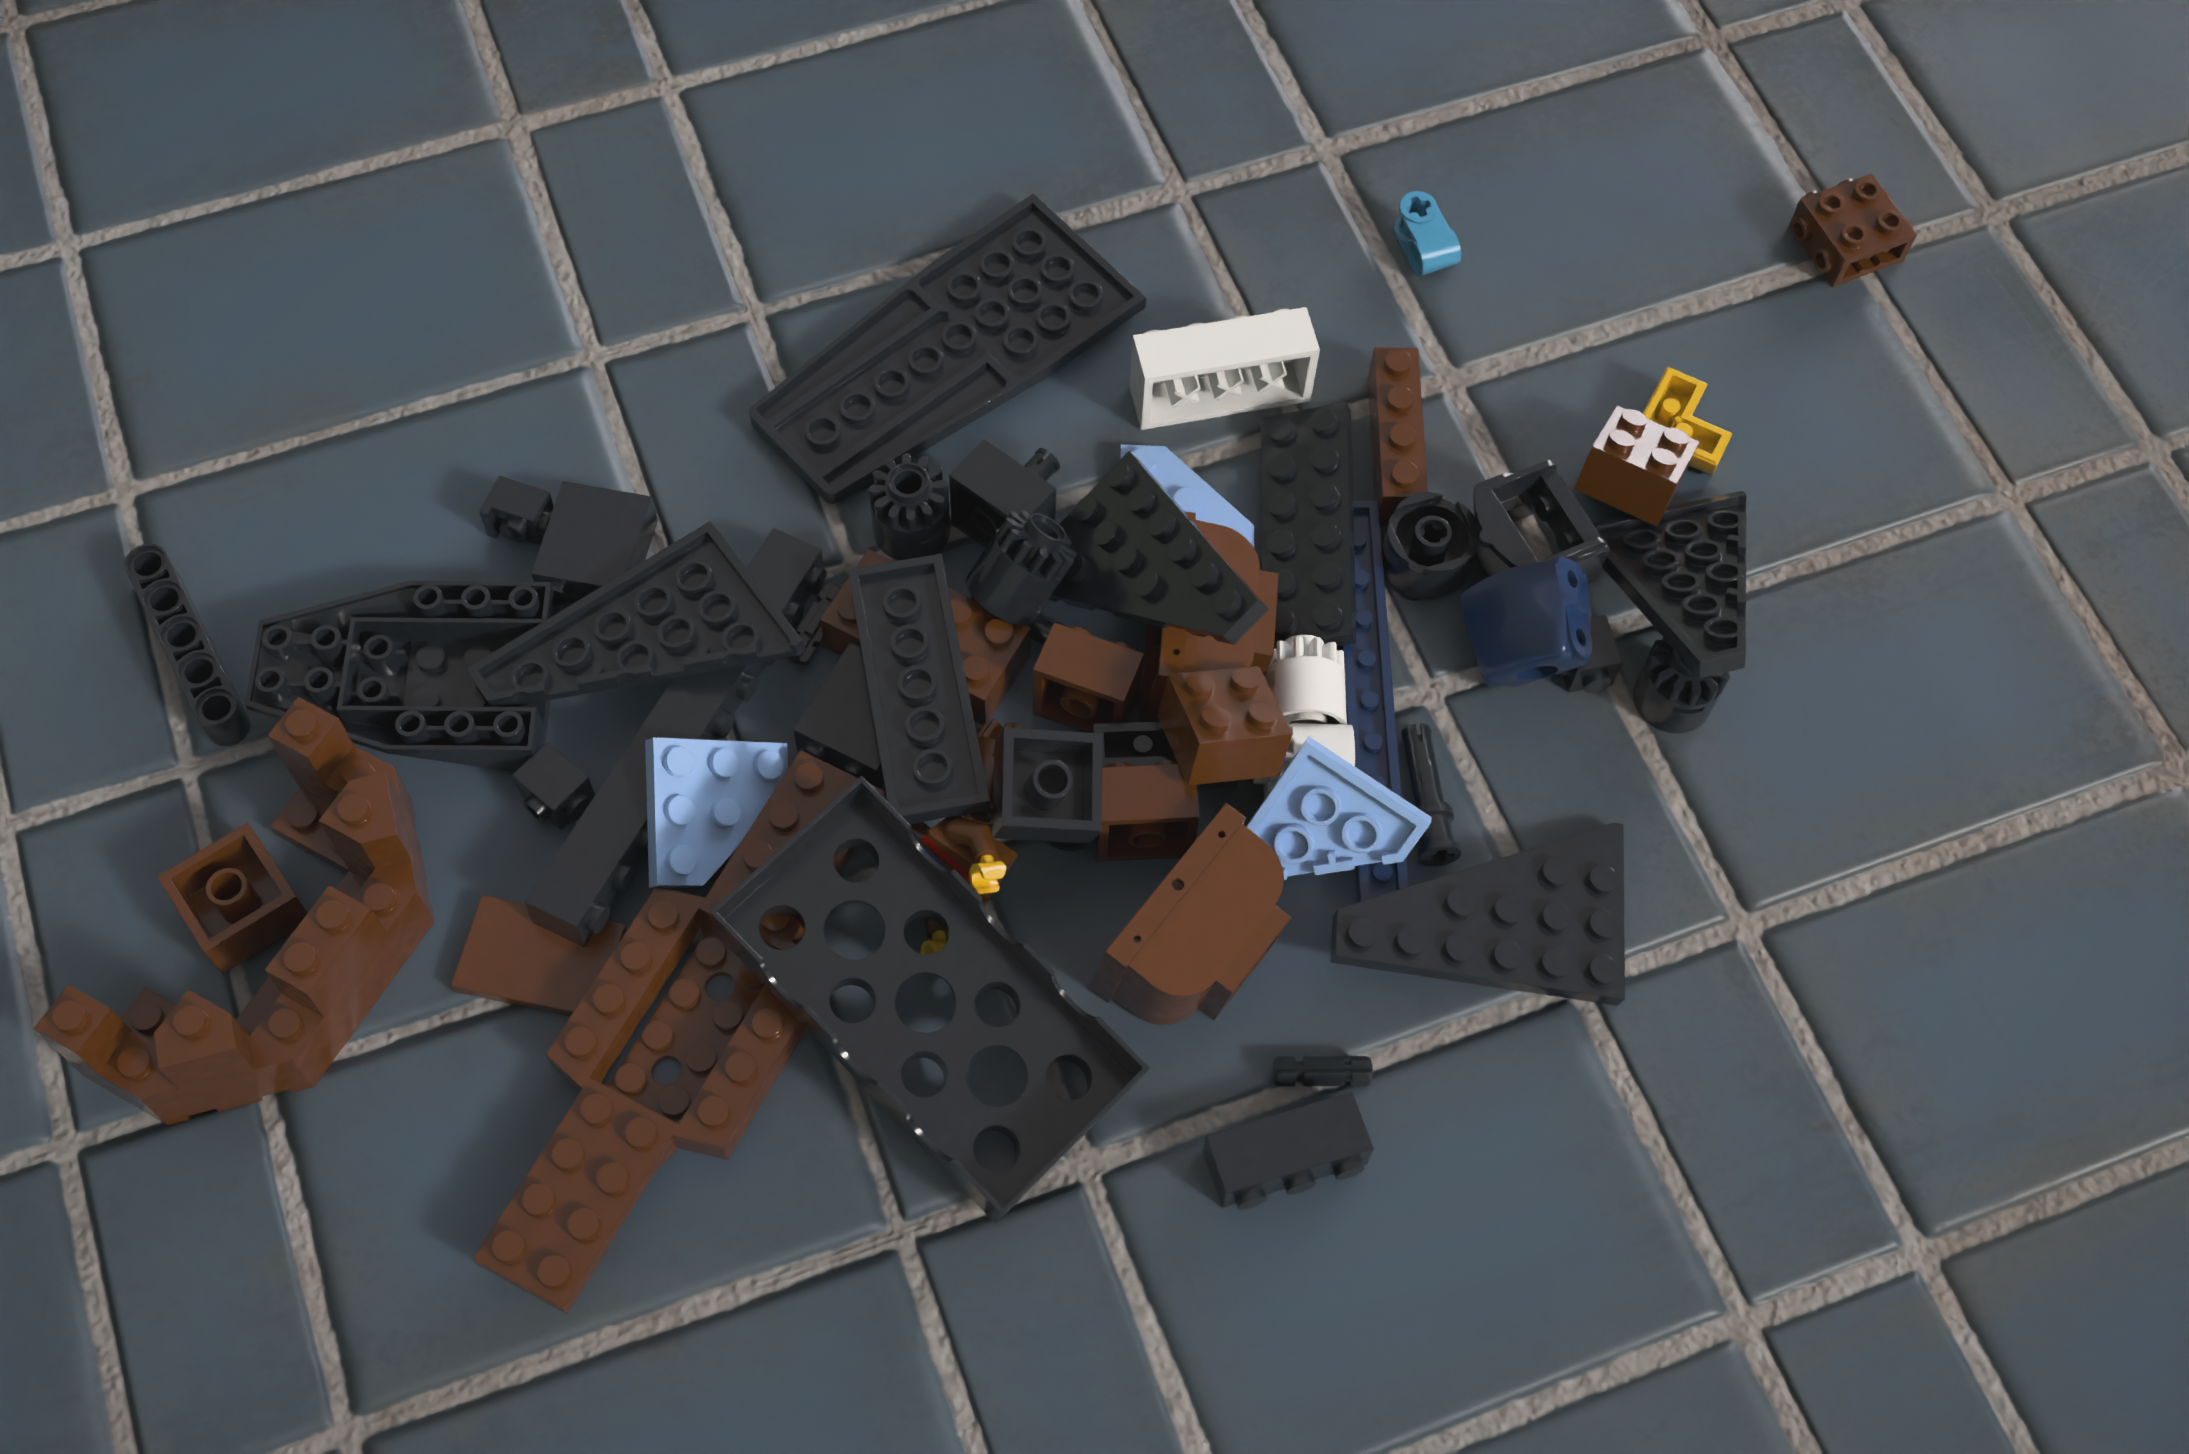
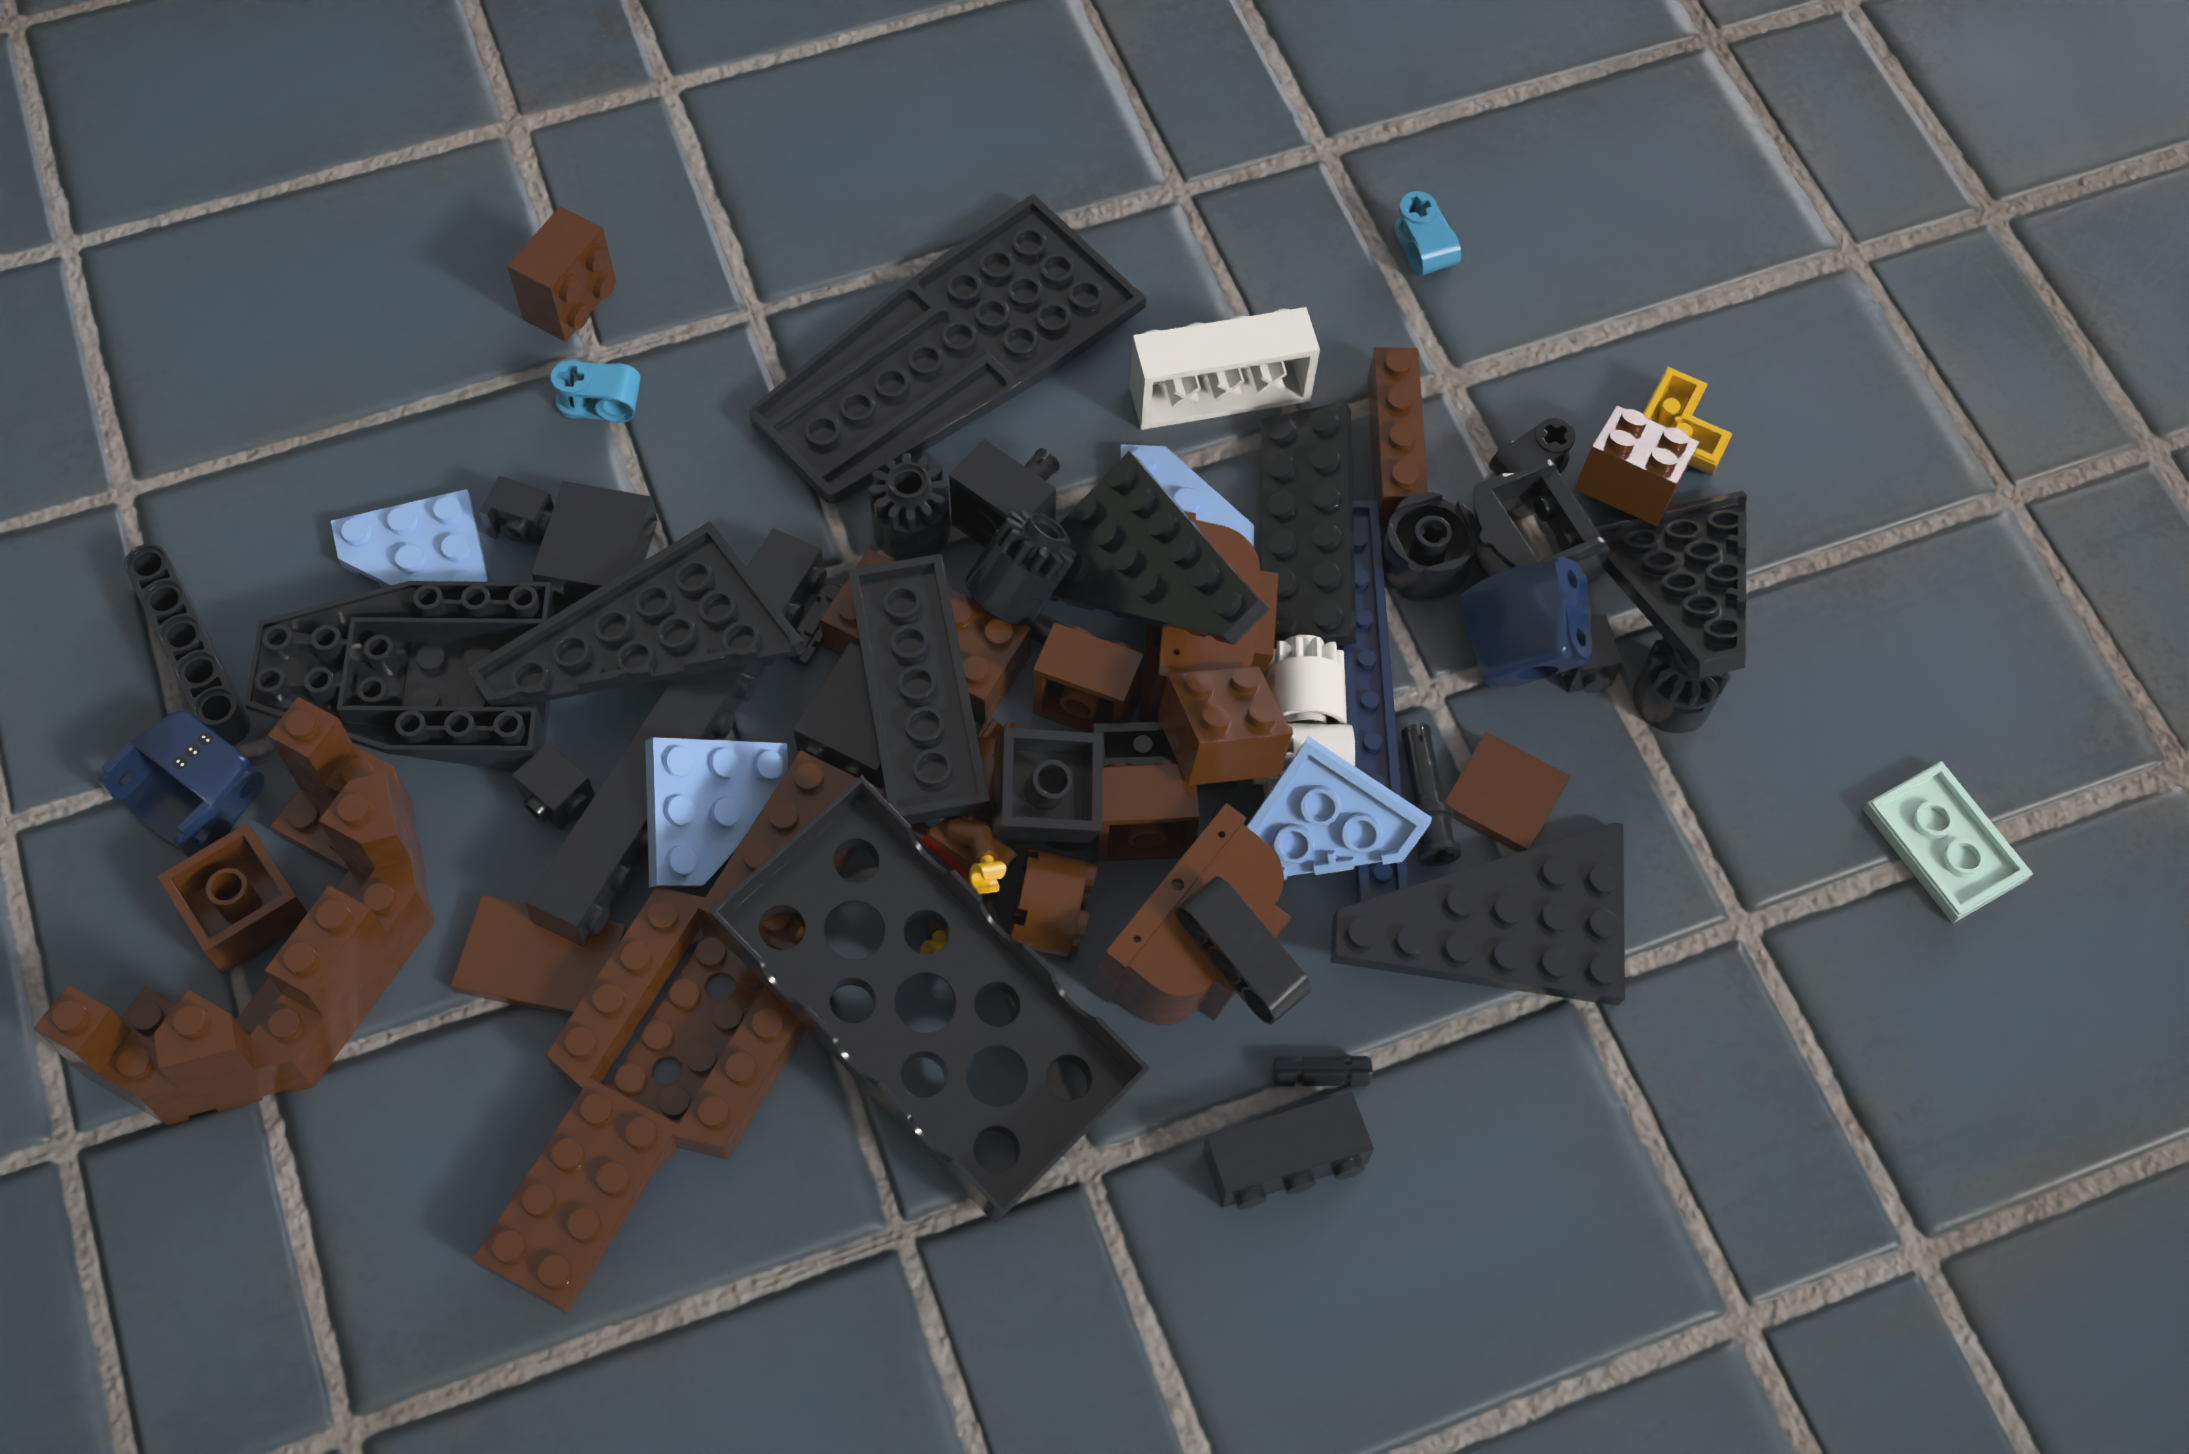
(183, 782): none -> dark blue piece
(413, 542): none -> light blue plate
(562, 274): none -> reddish brown brick
(600, 393): none -> dark azure piece
(1052, 902): none -> reddish brown brick
(1243, 950): none -> black beam
(1506, 793): none -> reddish brown tile
(1544, 442): none -> black piece
(1852, 229): reddish brown brick -> none
(1947, 842): none -> light aqua tile

